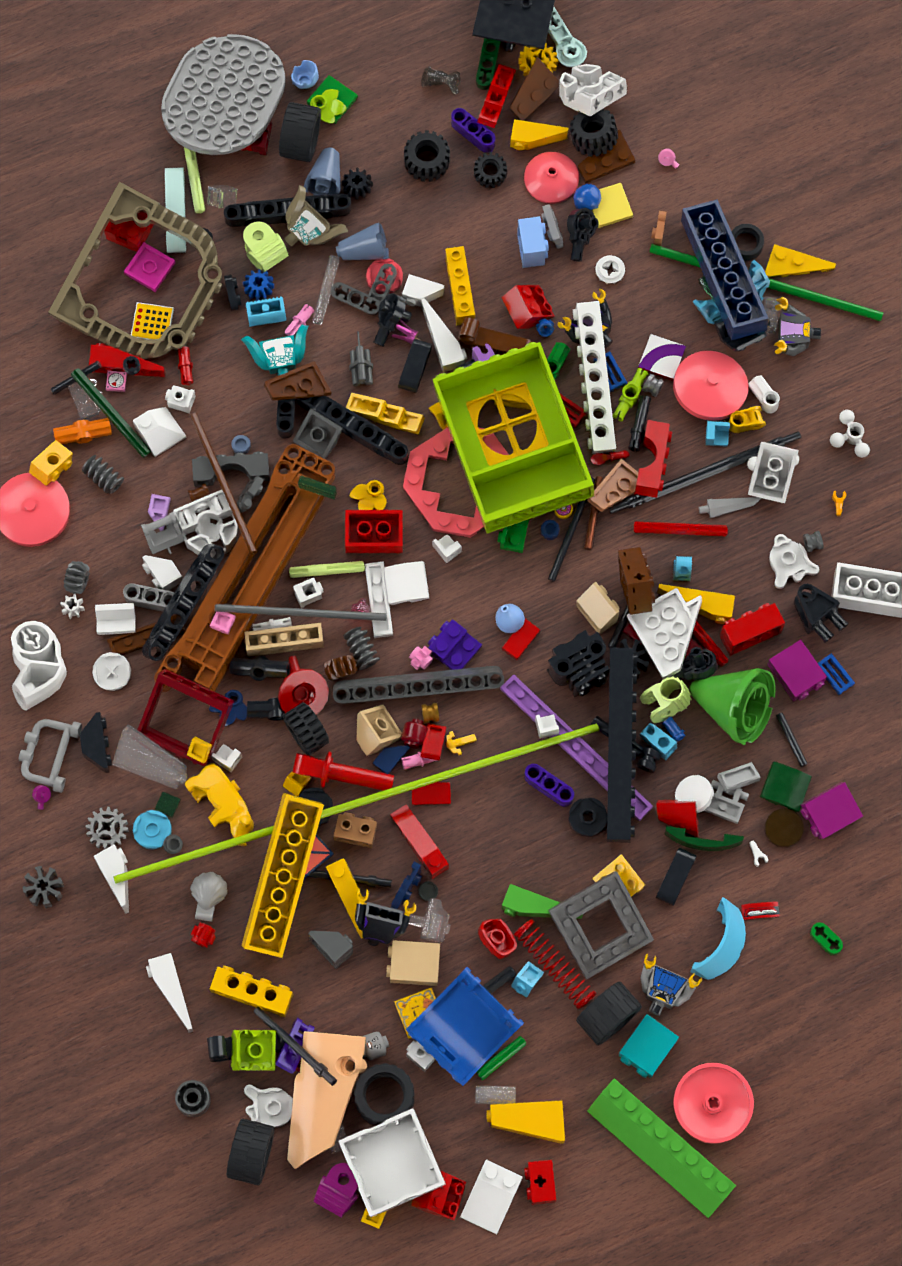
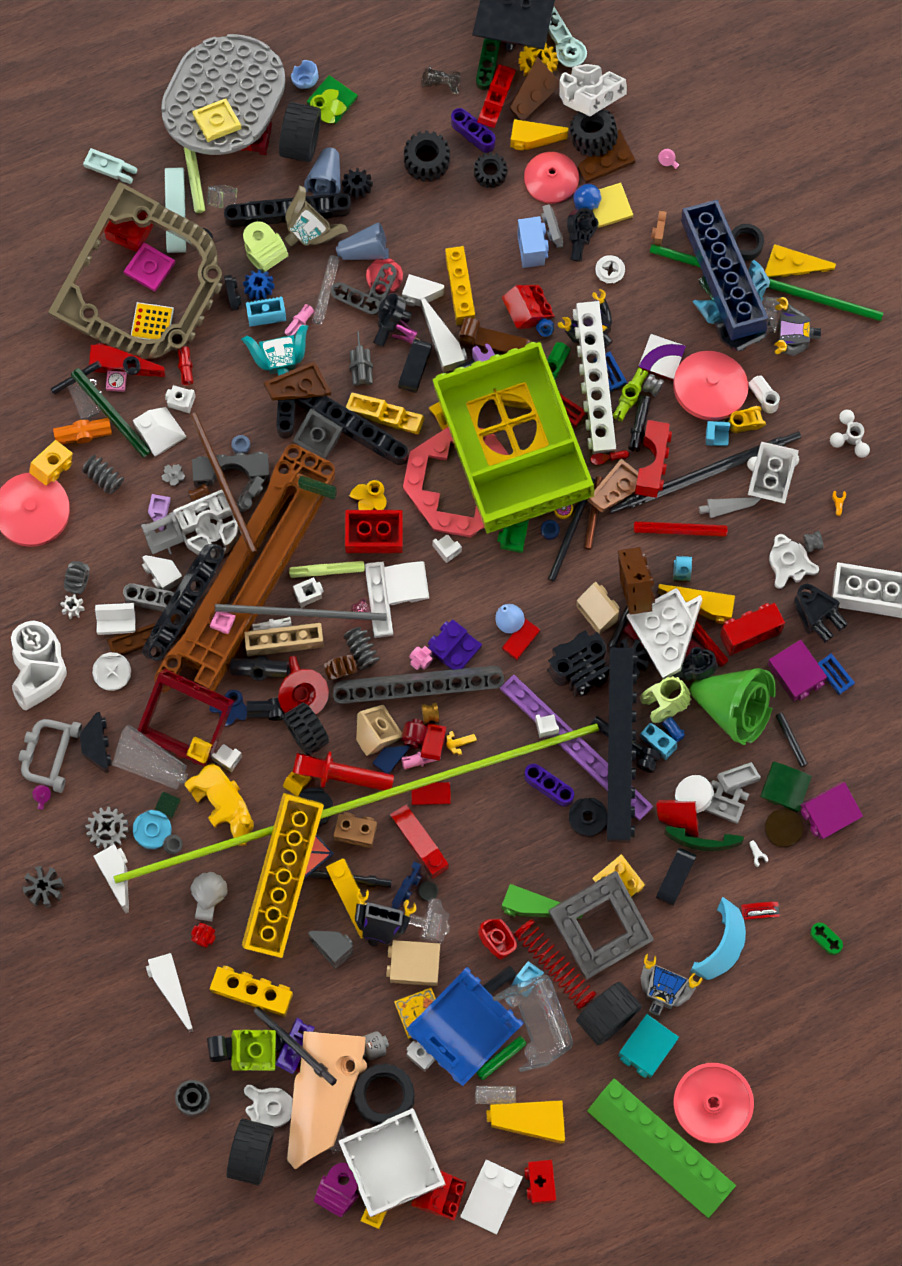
(109, 165): none -> light aqua hinge
(173, 474): none -> light grey plant
(216, 120): none -> light yellow tile
(542, 1018): none -> clear windscreen

